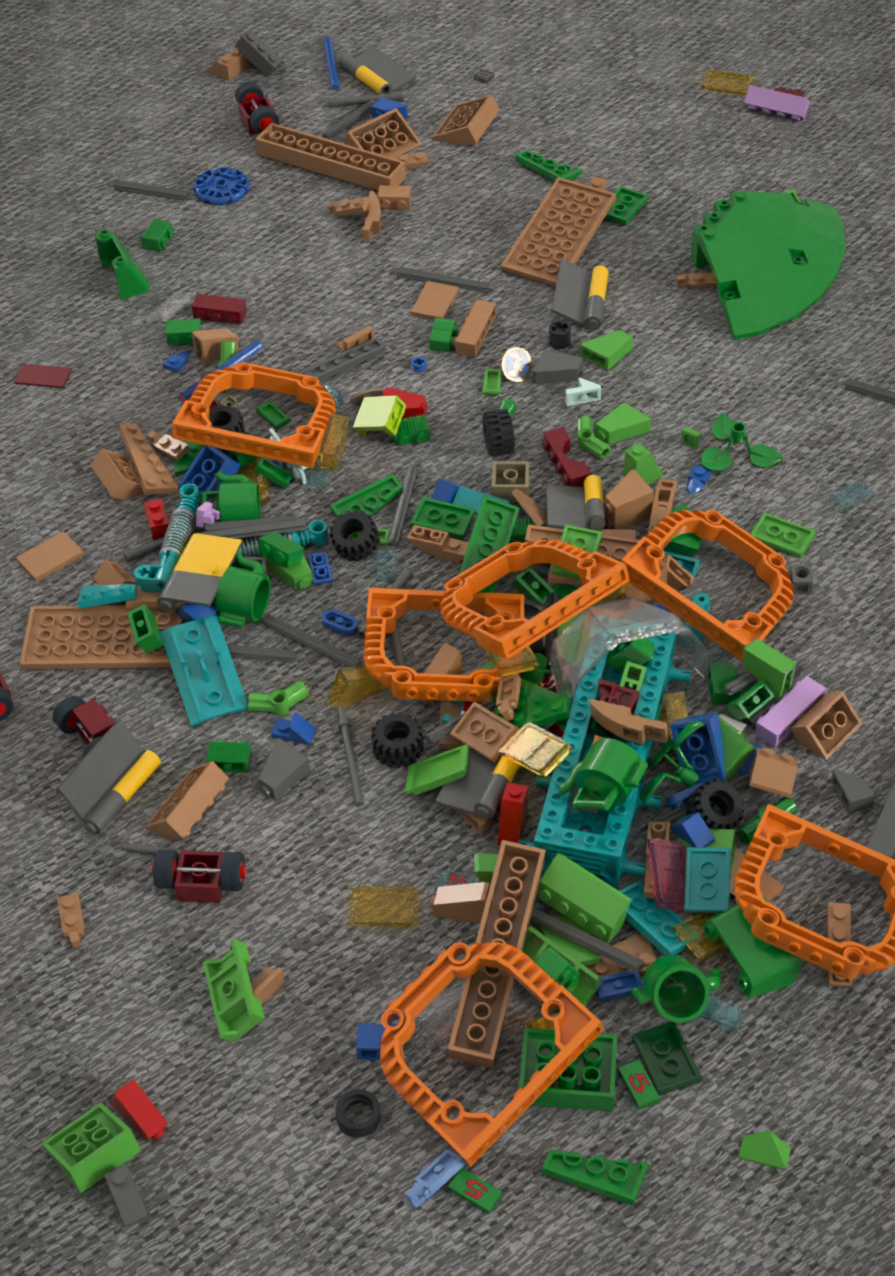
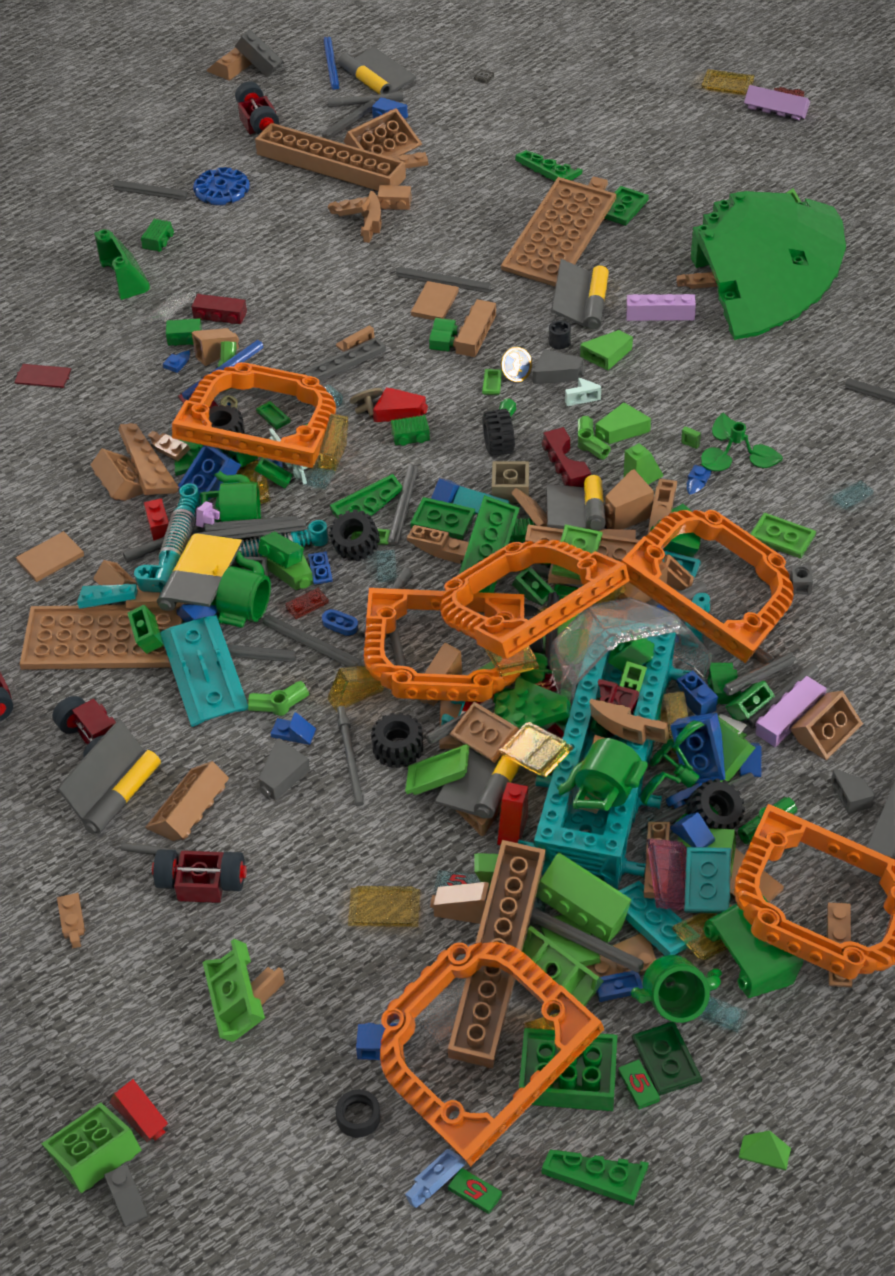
(230, 755): green brick -> none
(306, 603): none -> clear red plate
(380, 414): panel -> none
(419, 360): blue bush -> none
(467, 121): medium nougat slope -> none
(508, 696): medium nougat hinge -> none
(558, 968): green brick -> none
(660, 307): none -> lavender brick
(697, 693): none -> blue slope
(769, 666): bright green slope -> none
(773, 772): medium nougat slope -> none

